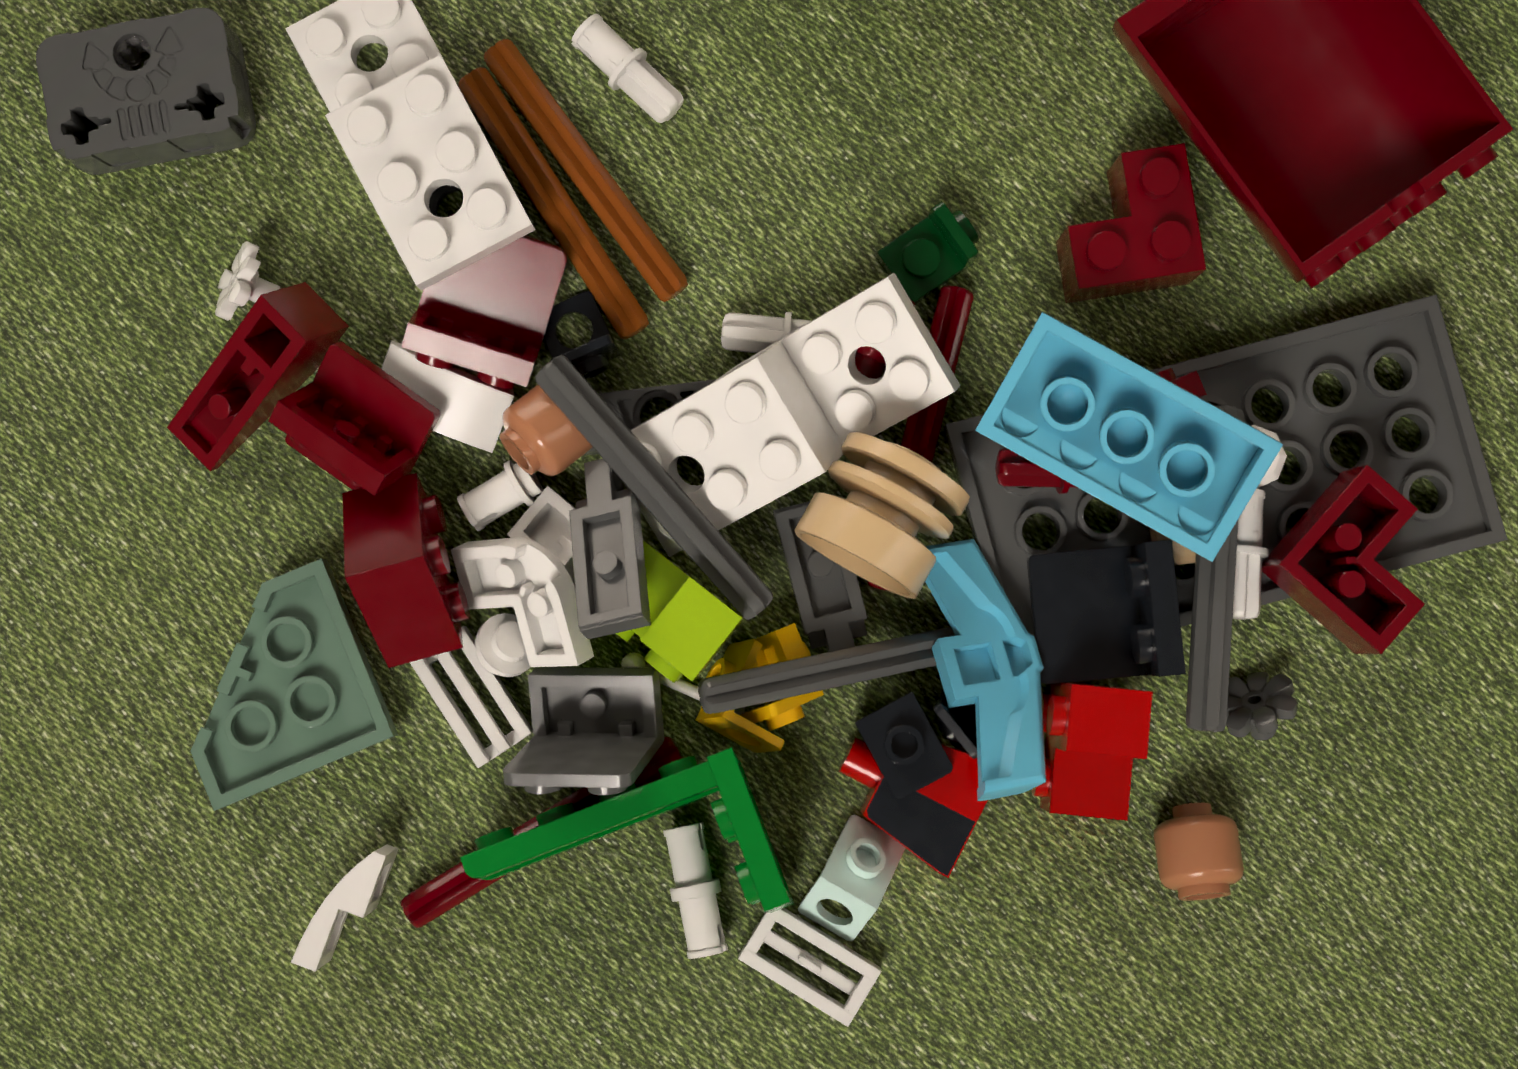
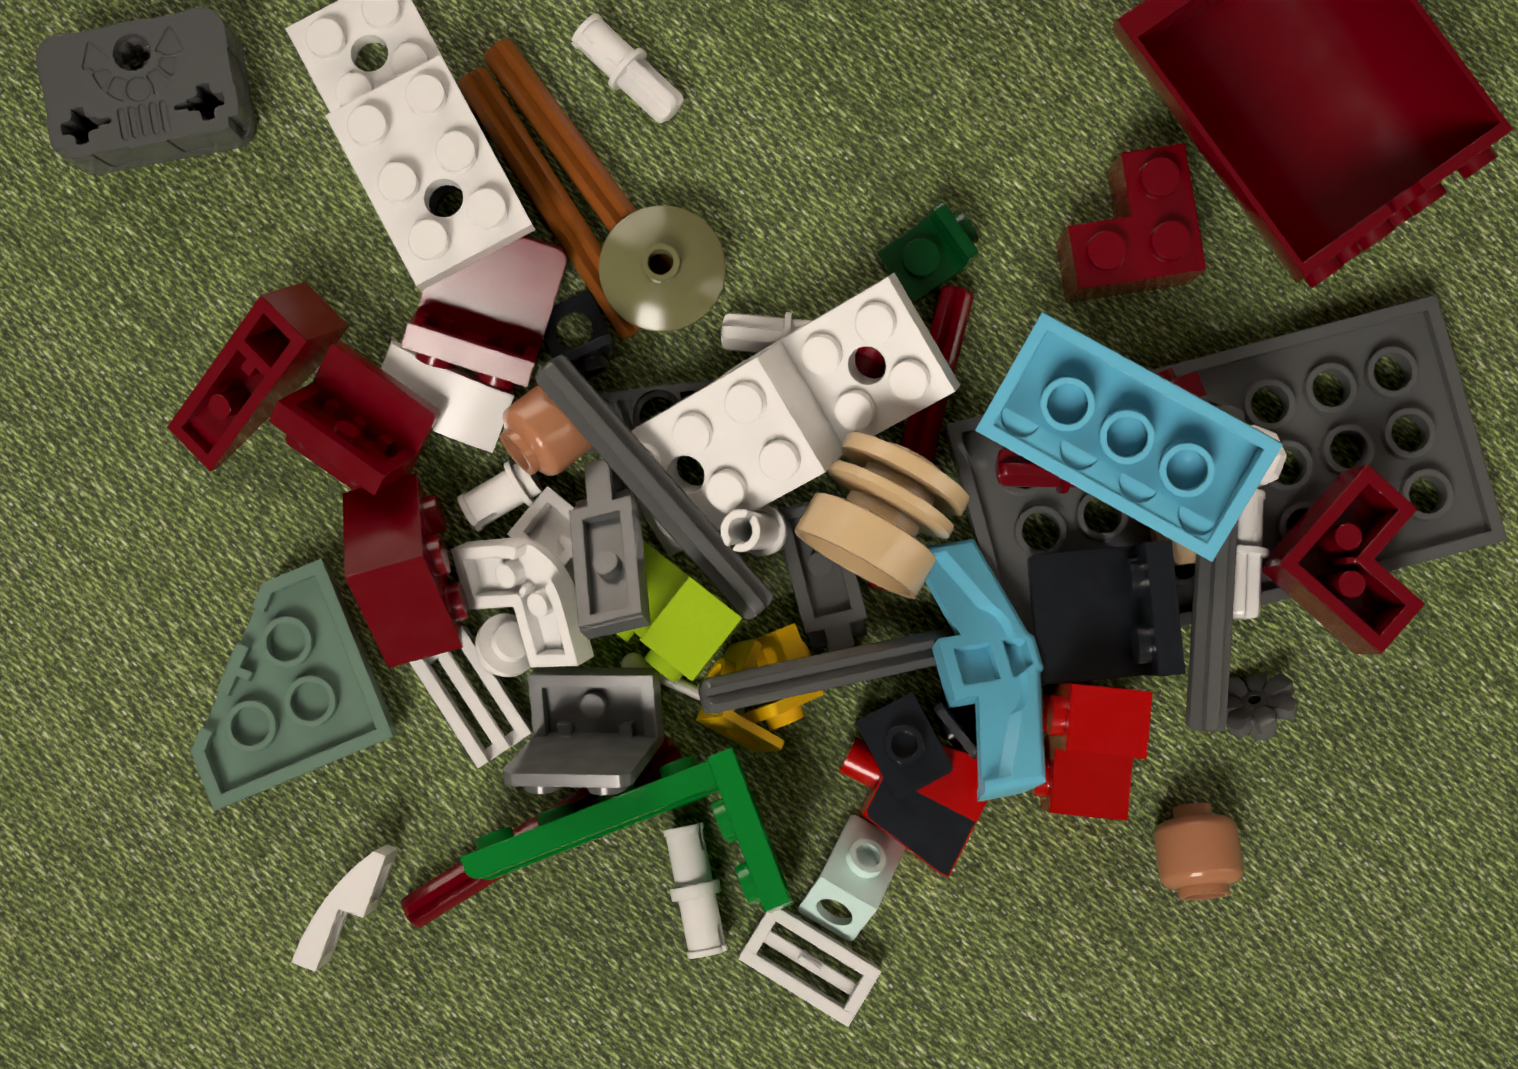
(242, 282): white plant -> none
(669, 299): none -> olive dish
(755, 531): none -> white pin

